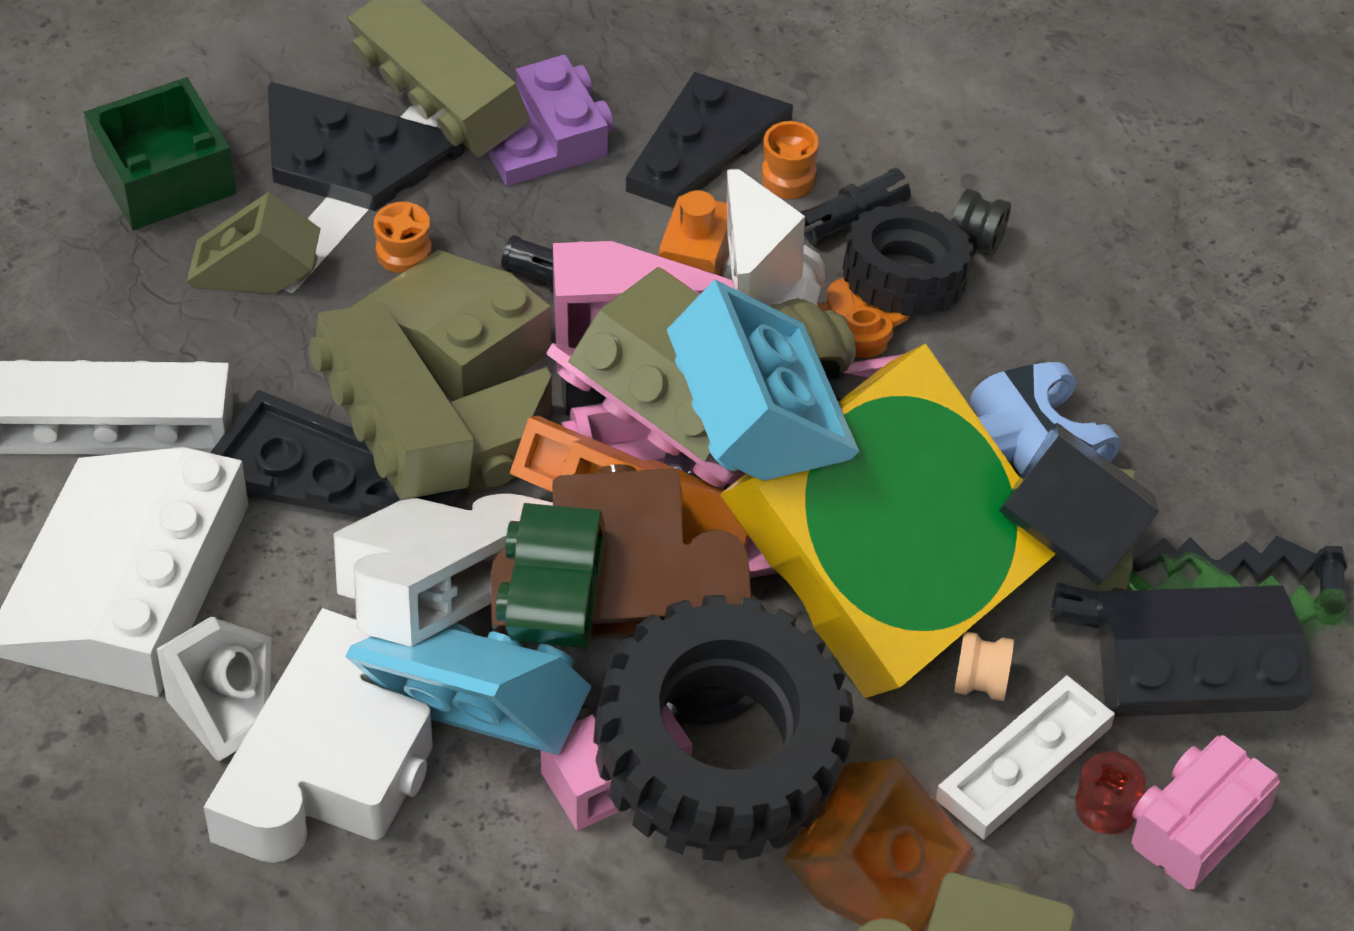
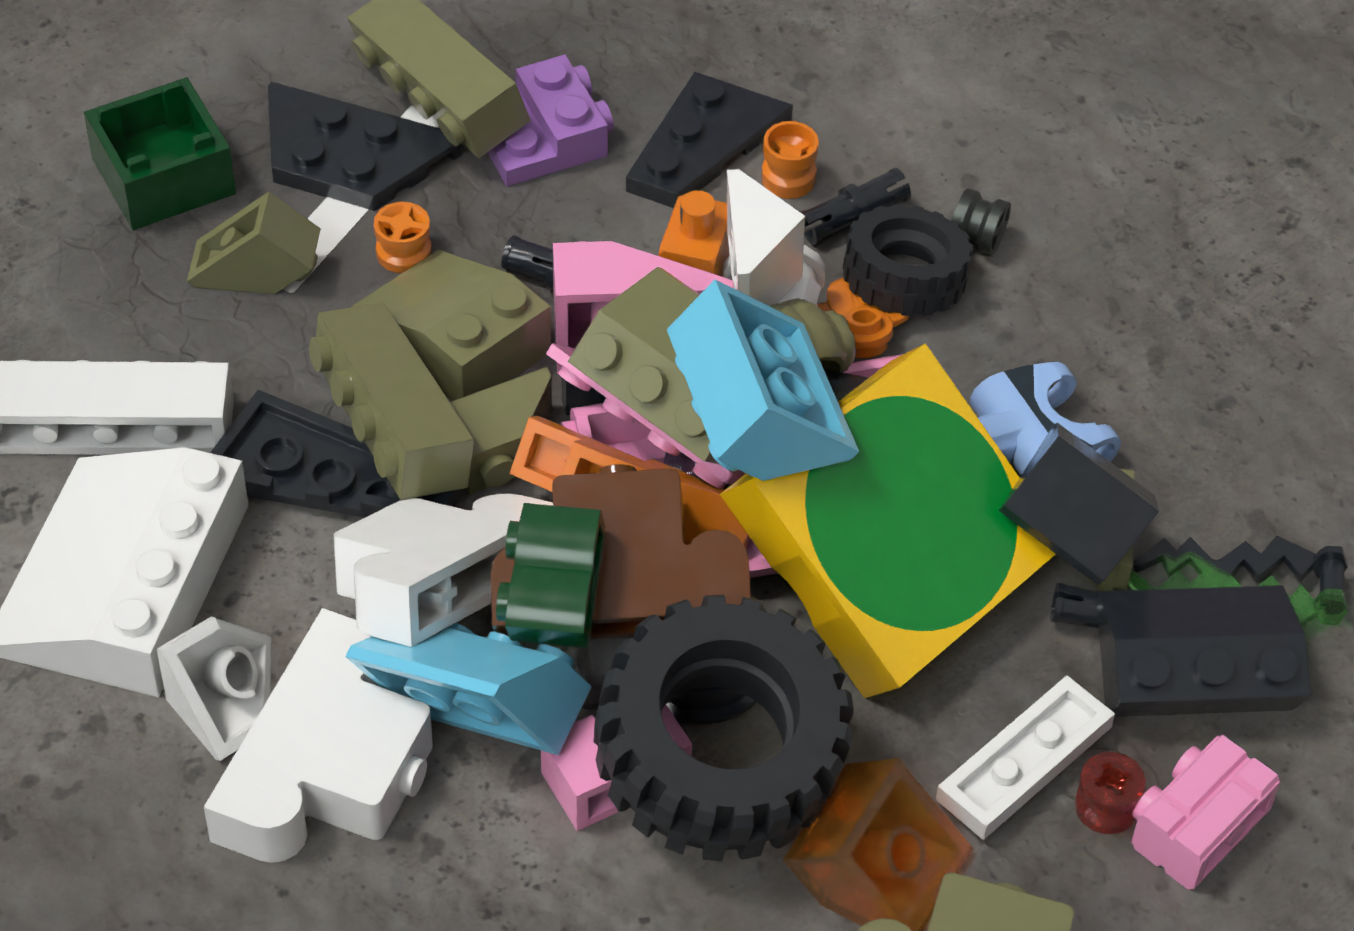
(984, 666): light nougat wheel -> none

